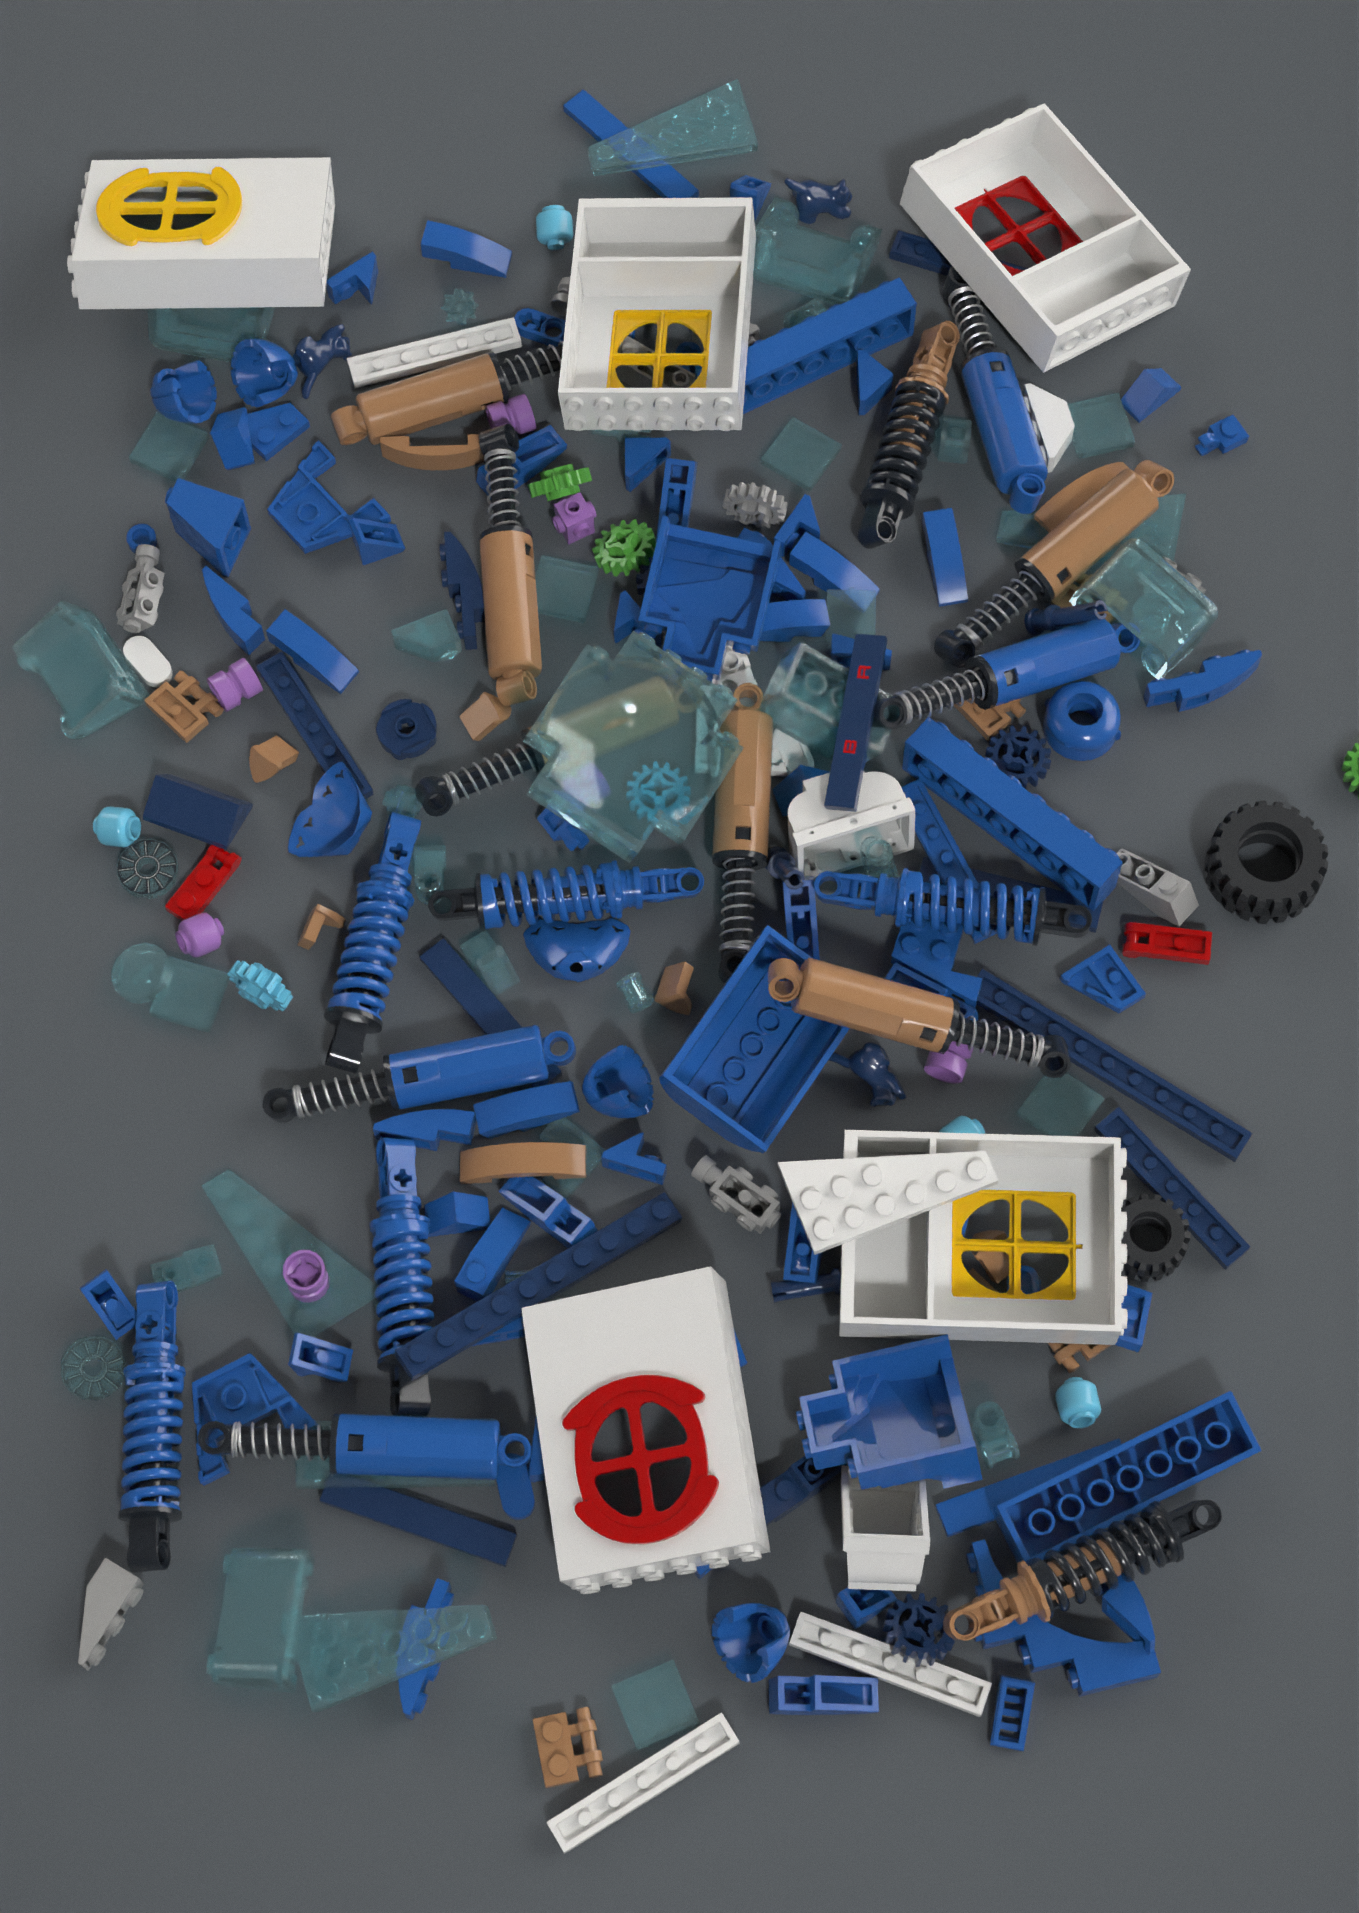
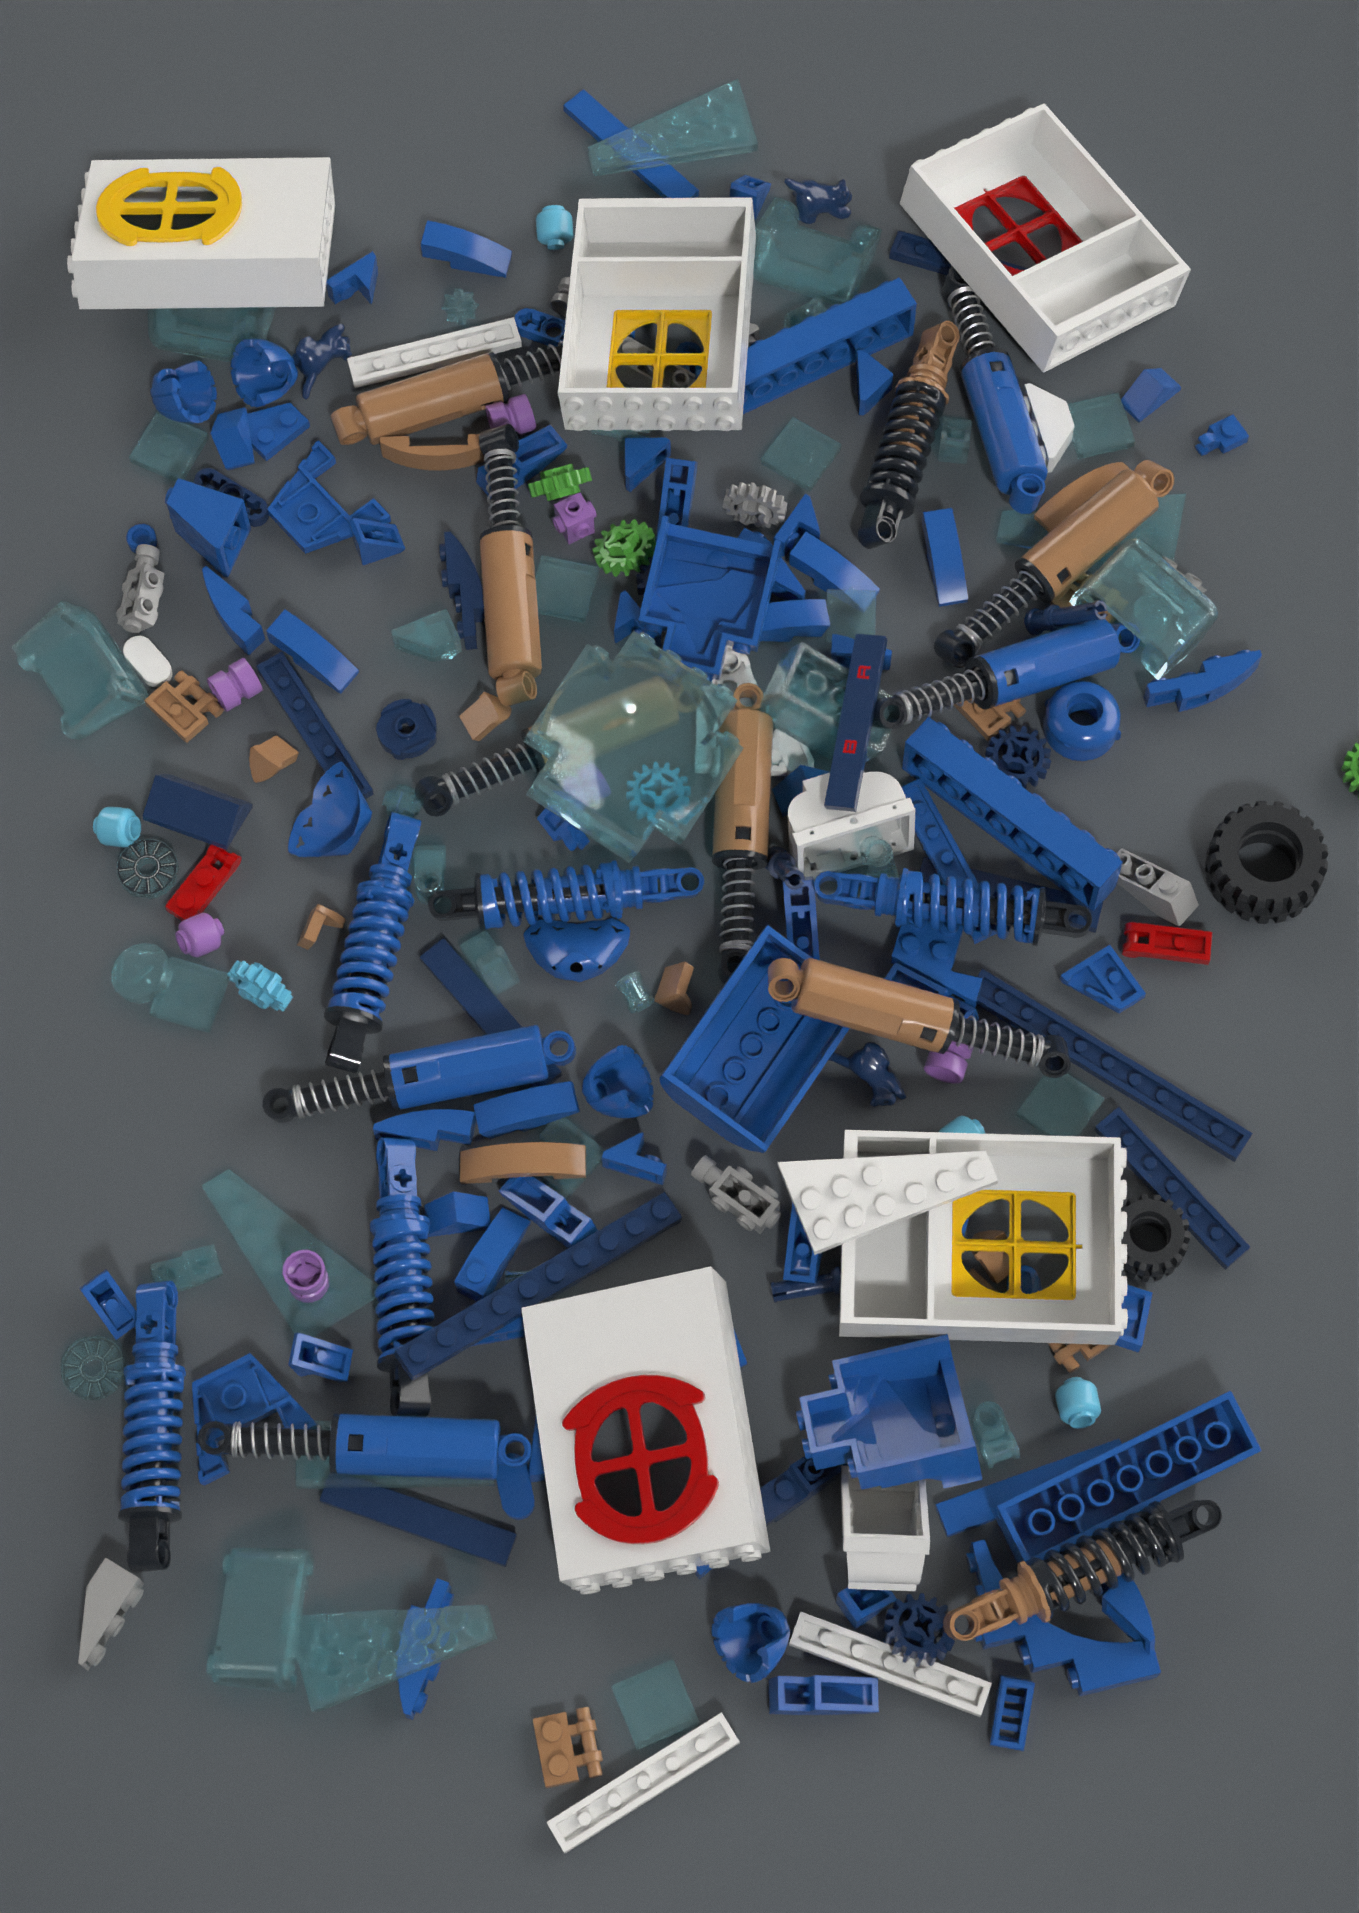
(226, 485): none -> dark blue beam

